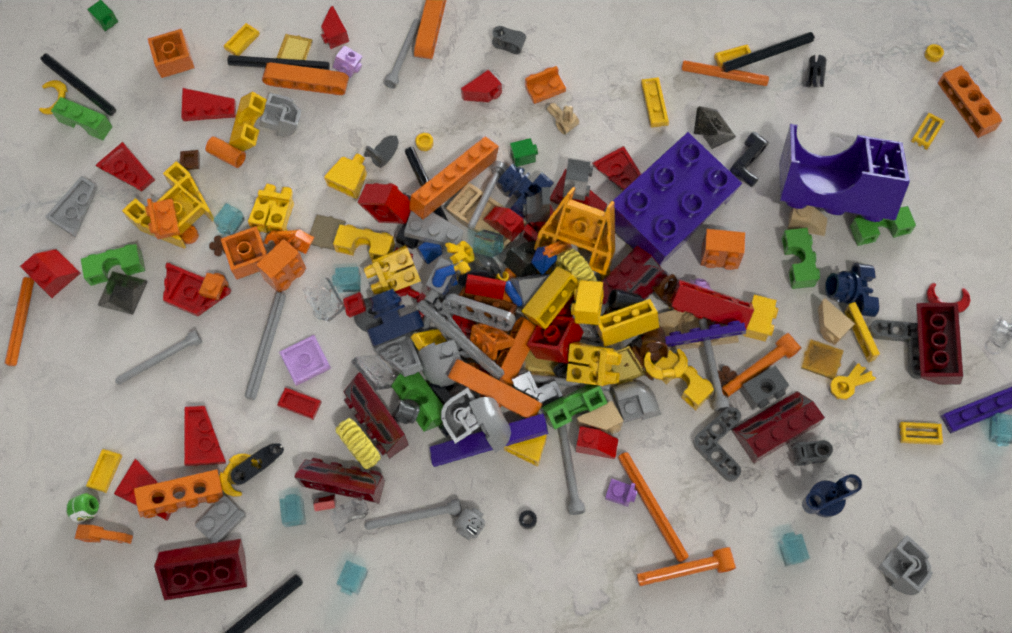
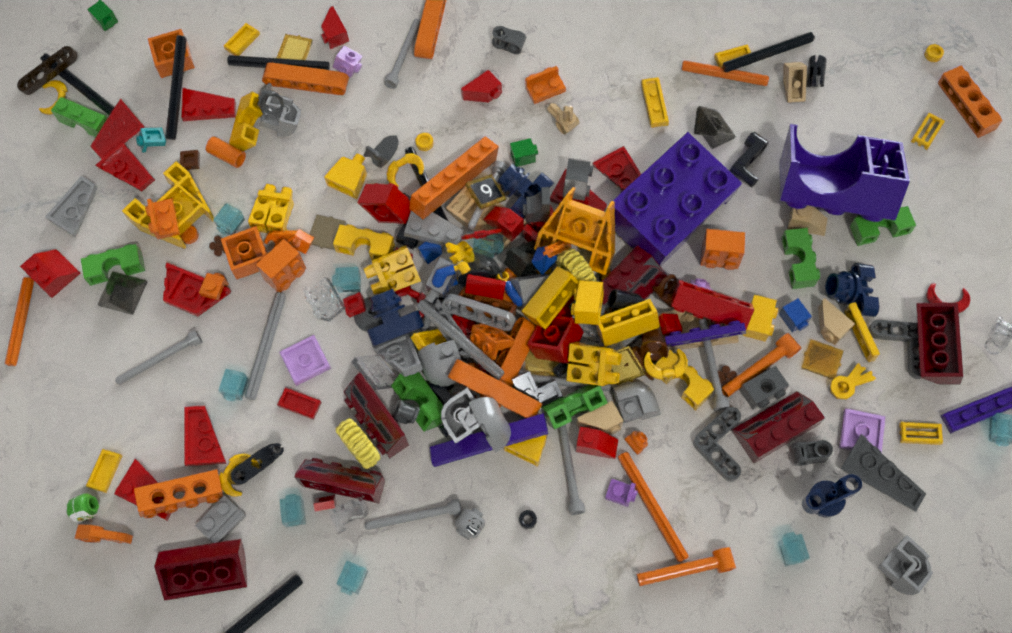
(45, 67): none -> dark brown beam
(118, 128): none -> red wing
(150, 137): none -> teal bracket
(176, 85): none -> black axle
(233, 385): none -> clear light blue brick
(263, 96): none -> dark grey piece
(395, 165): none -> yellow piece
(481, 234): none -> red piece
(485, 191): none -> piece
(637, 441): none -> orange plate
(669, 323): none -> red tile
(795, 81): none -> tan slope
(795, 315): none -> blue brick
(863, 423): none -> lavender tile
(882, 474): none -> dark grey wing

